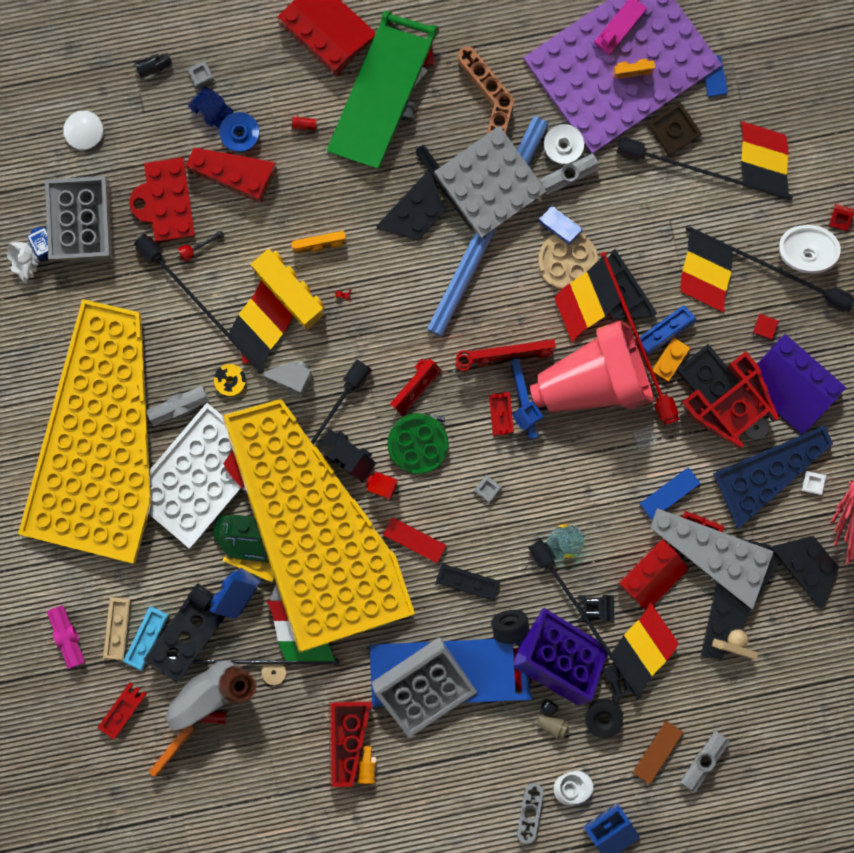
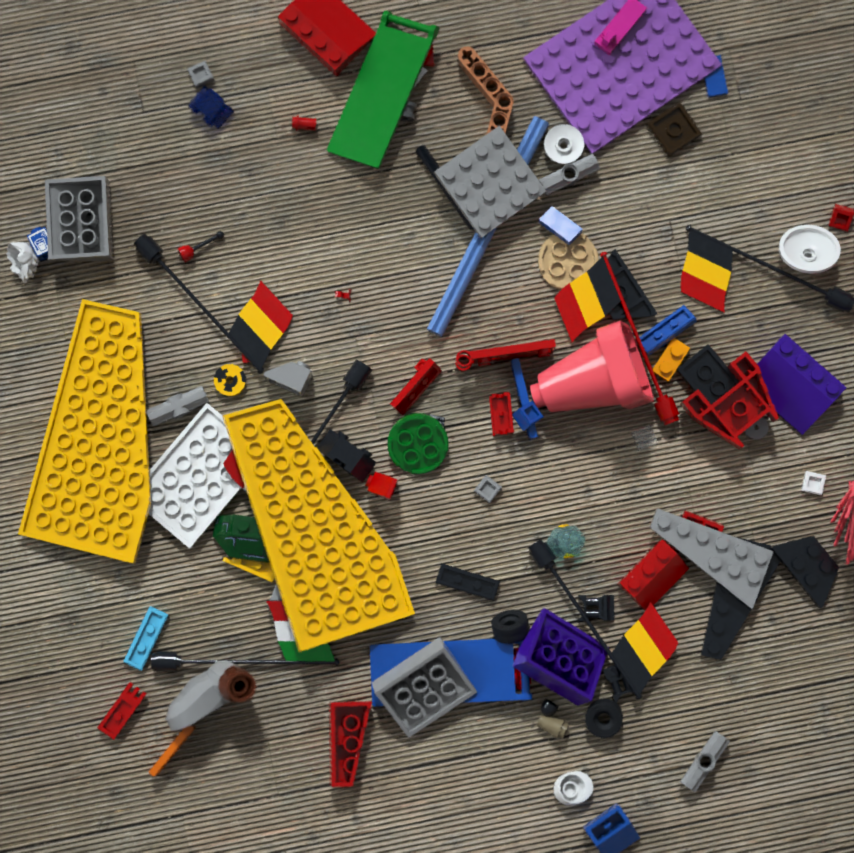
(66, 636): dark pink piece -> none
(83, 130): white dish -> none
(117, 629): tan tile -> none
(152, 64): black hinge -> none
(165, 200): red plate -> none
(194, 606): black hinge -> none
(215, 717): red pin -> none
(235, 594): blue slope -> none
(237, 173): red wedge -> none
(239, 122): blue dish -> none
(273, 679): tan wheel -> none
(286, 287): yellow brick -> none
(318, 242): light orange hinge -> none
(366, 766): light orange hinge -> none
(414, 540): red tile -> none
(415, 211): black wing -> none
(532, 829): light grey beam -> none
(625, 70): light orange plate -> none
(657, 752): dark orange tile -> none
(670, 492): blue tile -> none
(736, 644): tan tile -> none
(761, 477): dark blue wing -> none
(762, 159): flag -> none
(765, 326): red tile -> none

